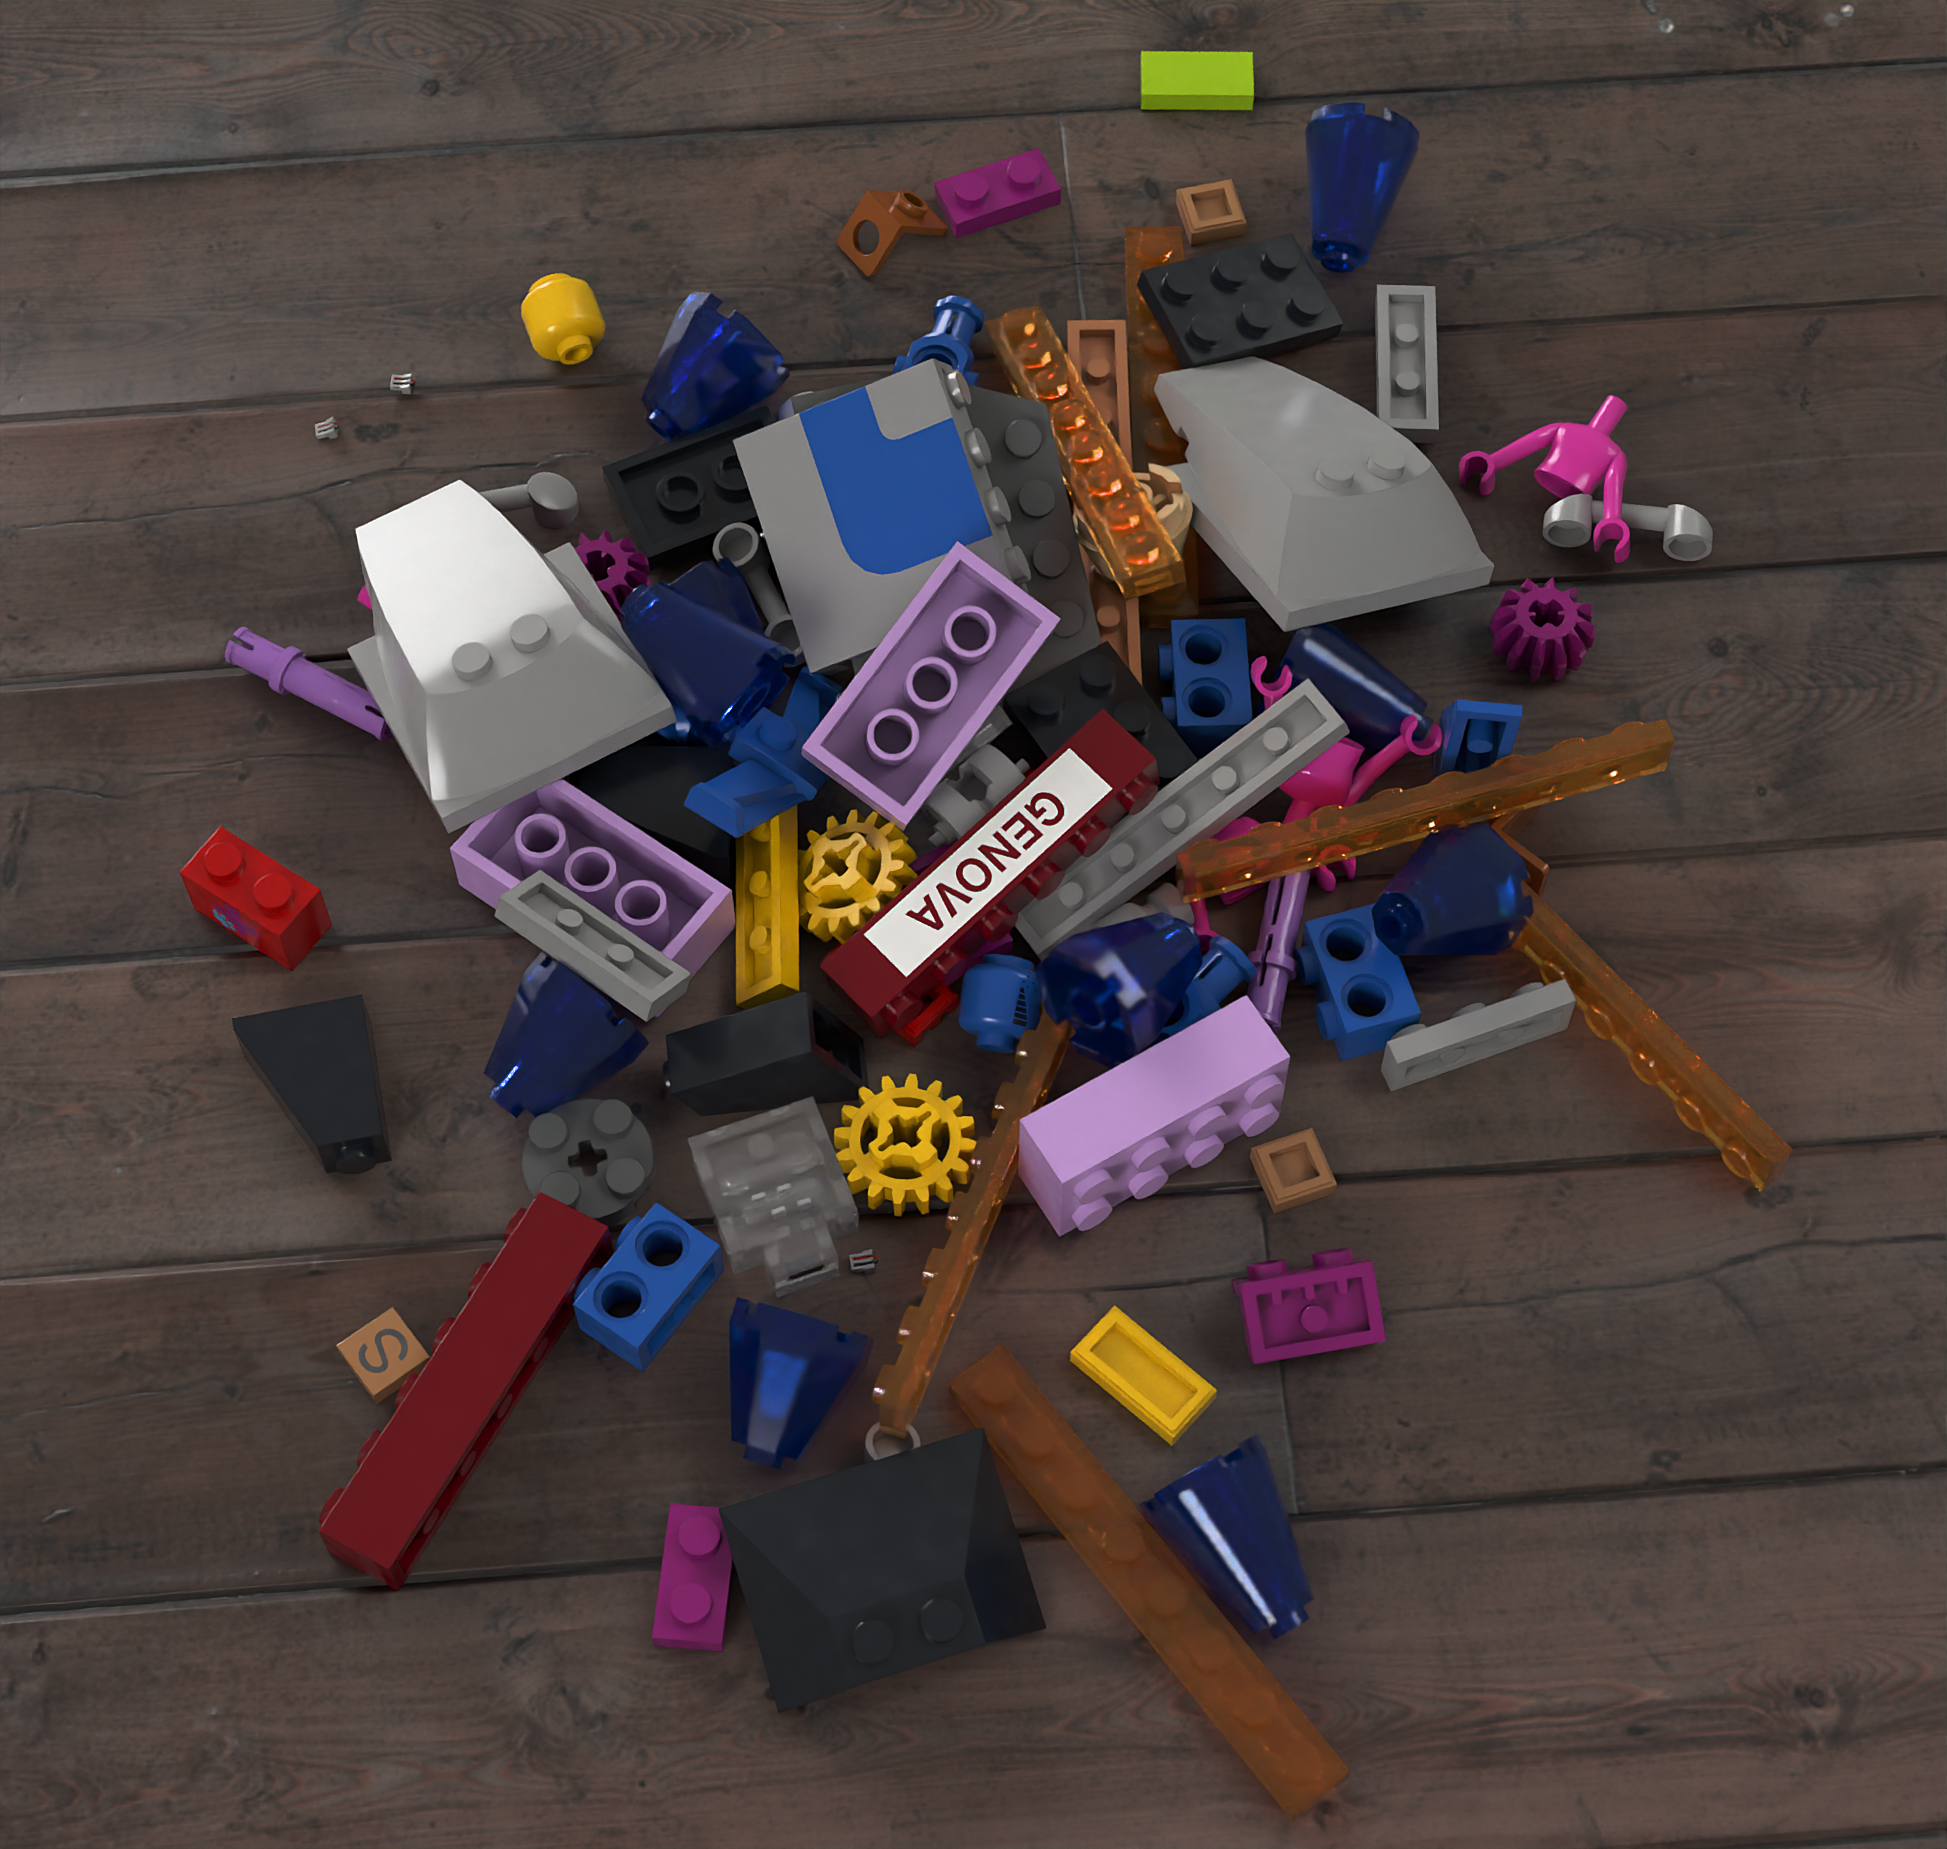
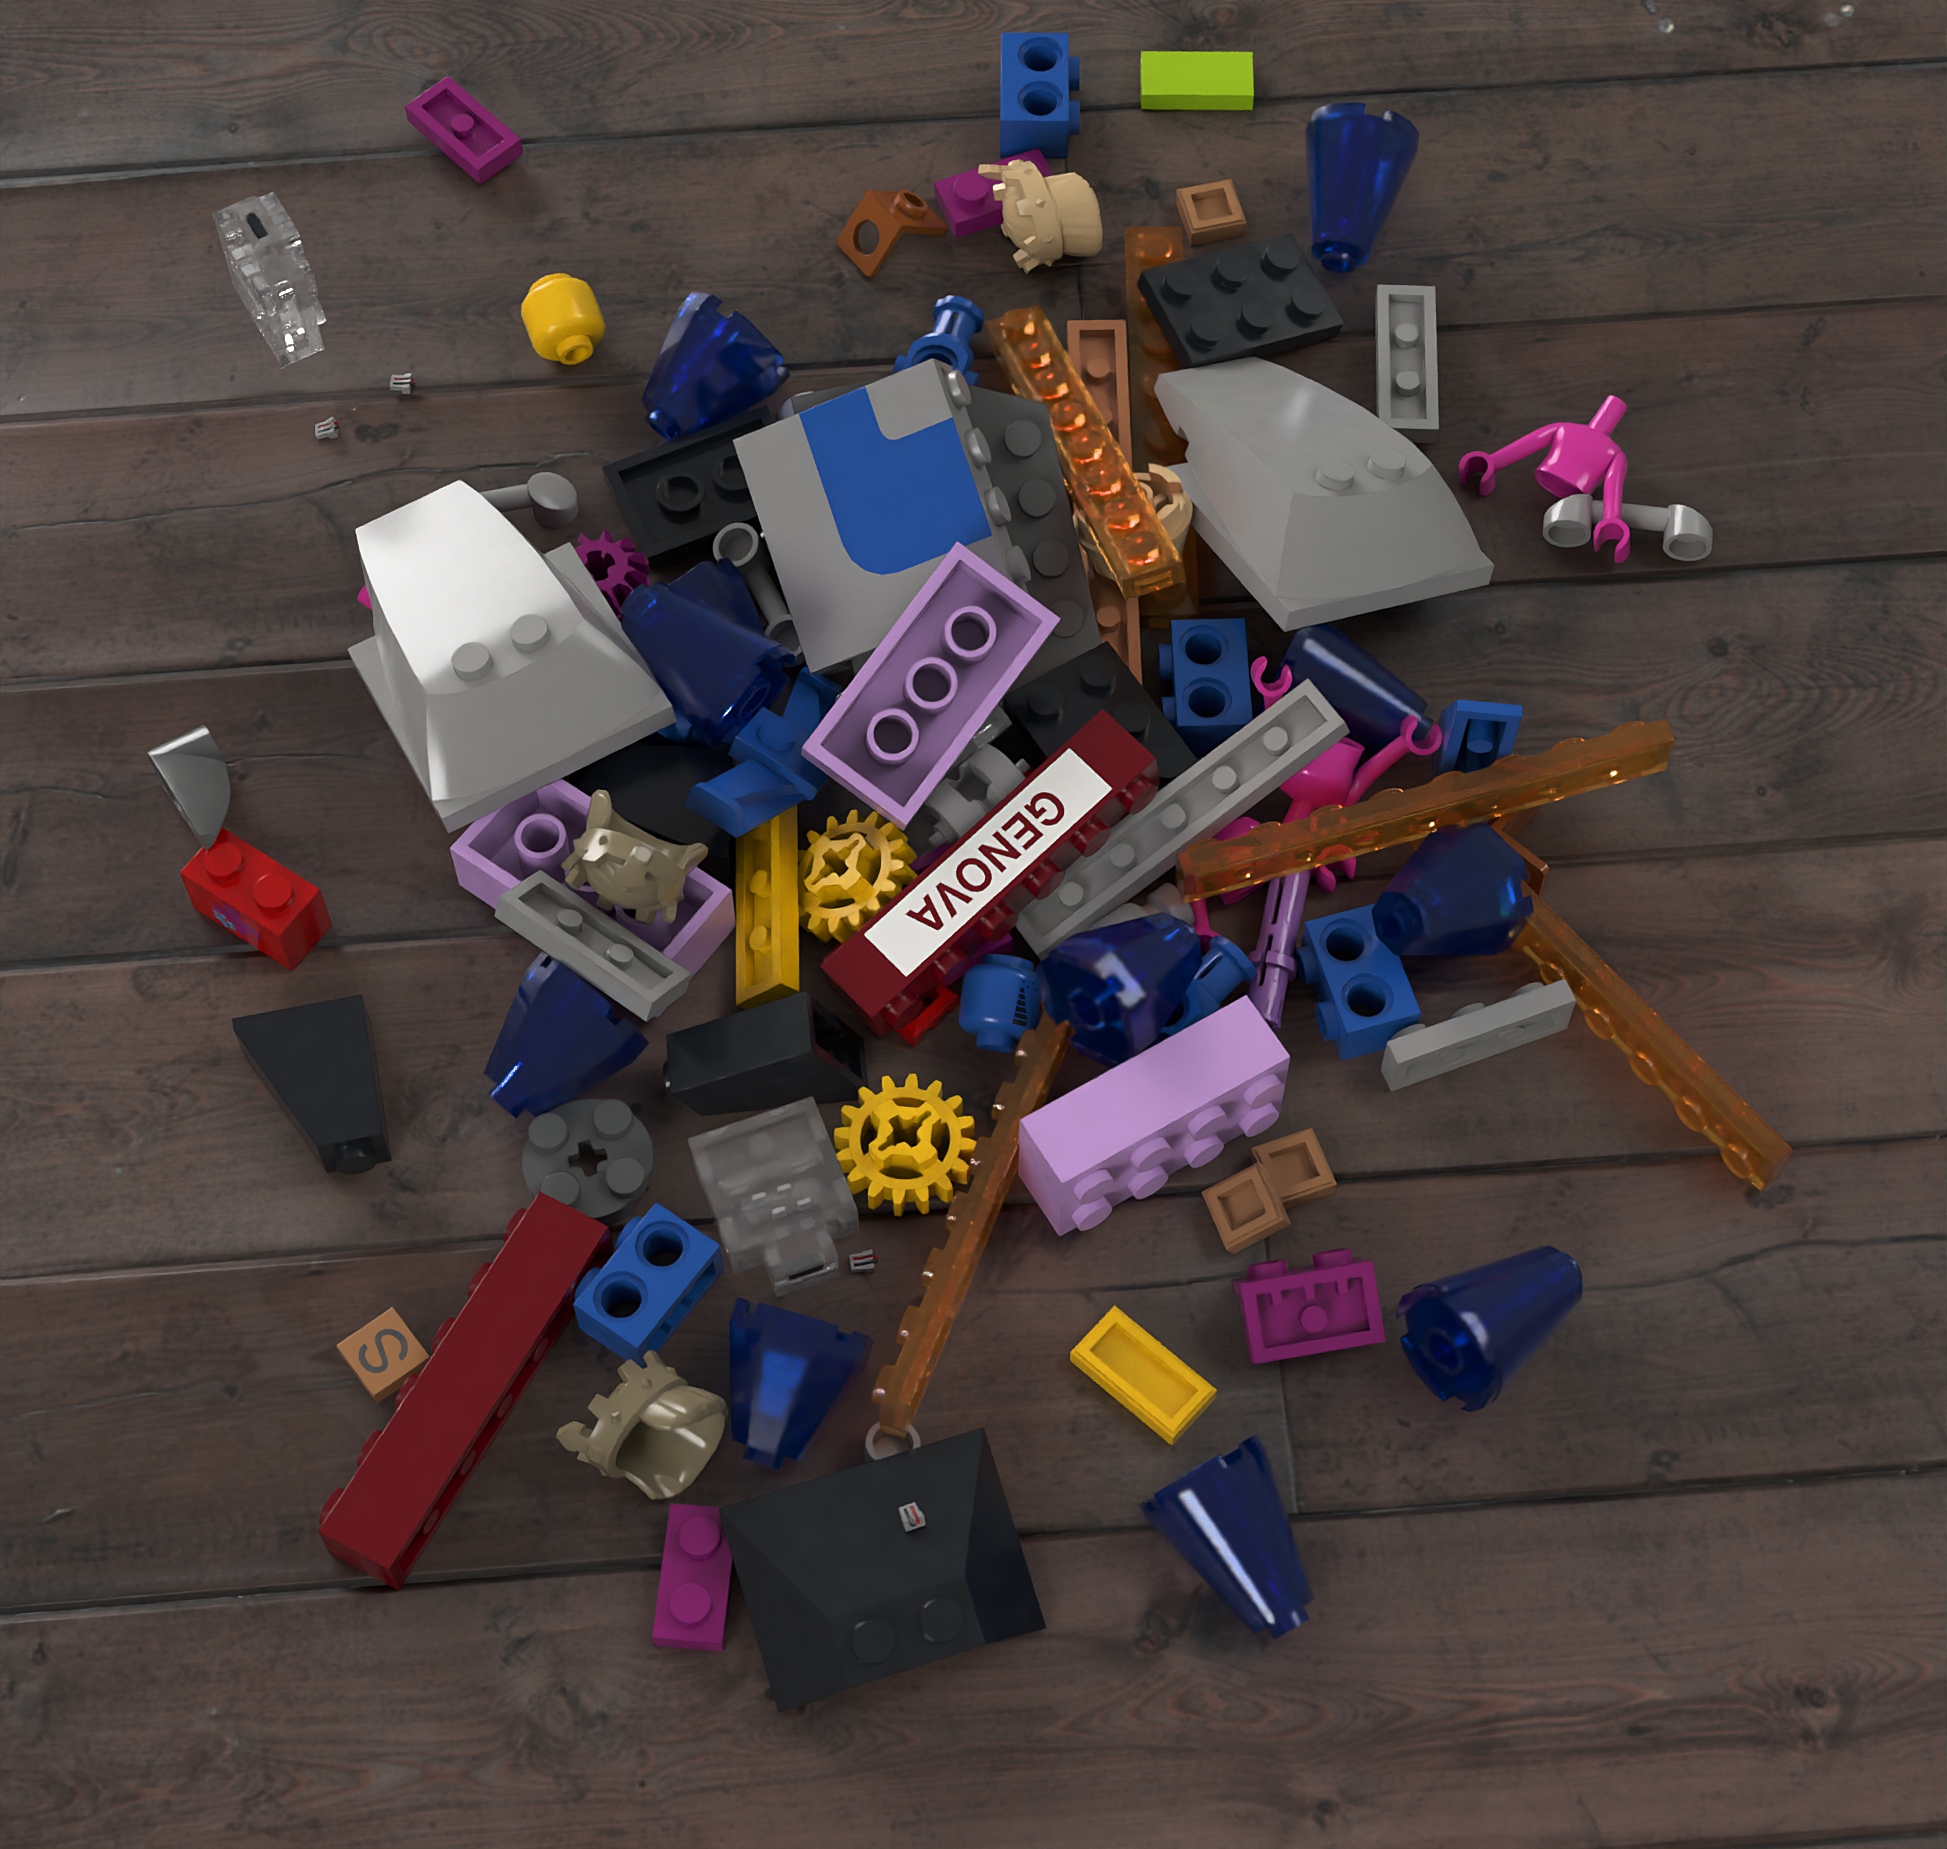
(195, 781): none -> dark grey piece
(272, 275): none -> clear piece
(292, 672): medium lavender pin -> none
(464, 130): none -> magenta plate
(629, 864): none -> dark tan hair
(650, 1429): none -> dark tan hair
(911, 1517): none -> light grey piece
(1036, 94): none -> blue brick
(1045, 213): none -> tan hair
(1149, 1583): clear orange plate -> none
(1246, 1208): none -> medium nougat tile
(1487, 1322): none -> clear blue cone
(1542, 629): magenta gear -> none

